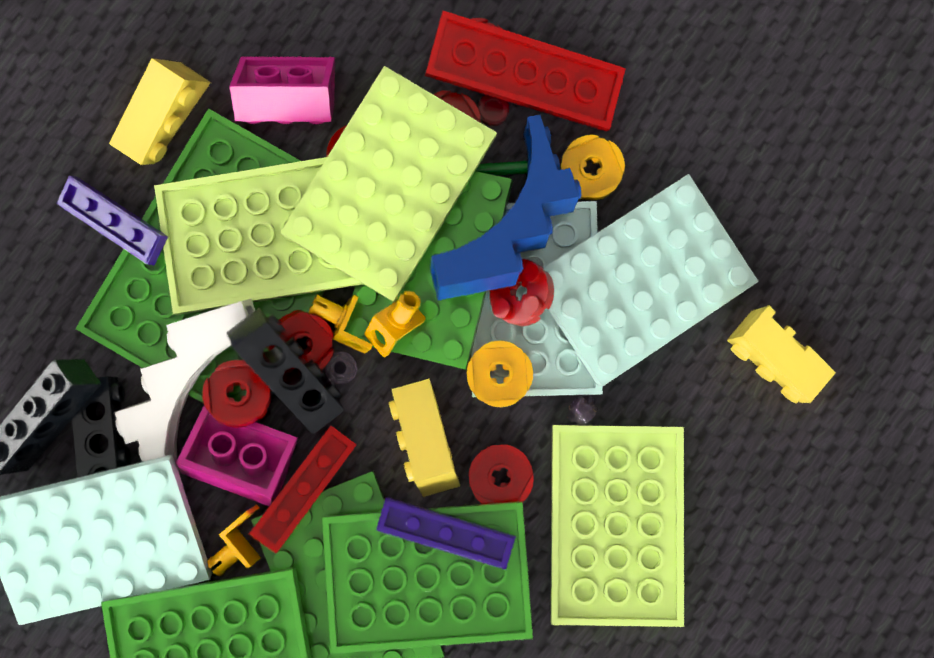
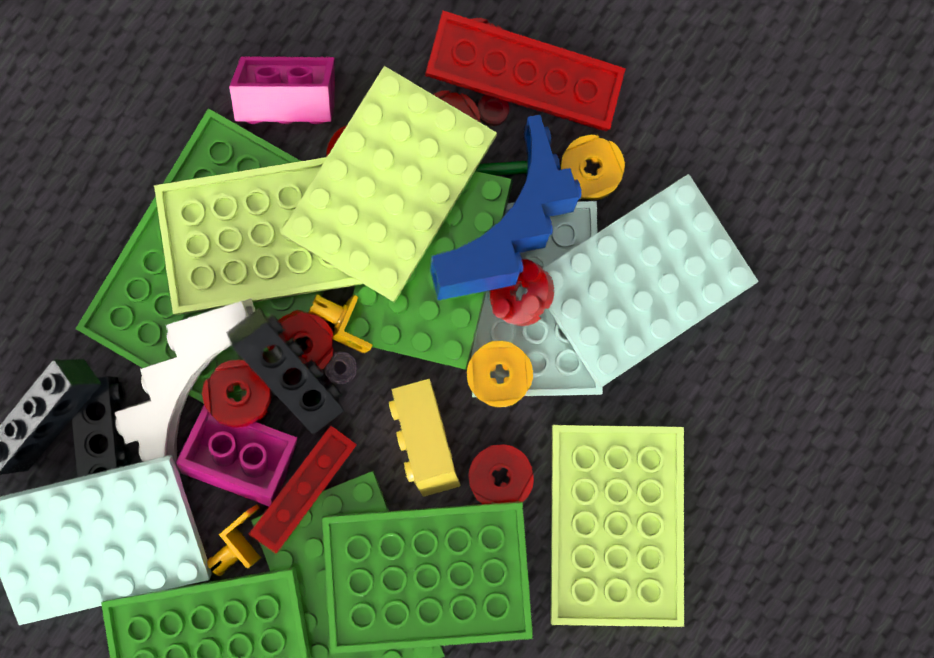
(112, 220): tile -> none
(158, 110): light yellow wedge -> none
(395, 322): yellow bracket -> none
(446, 533): dark purple tile -> none
(582, 410): plate -> none
(780, 356): light yellow wedge -> none

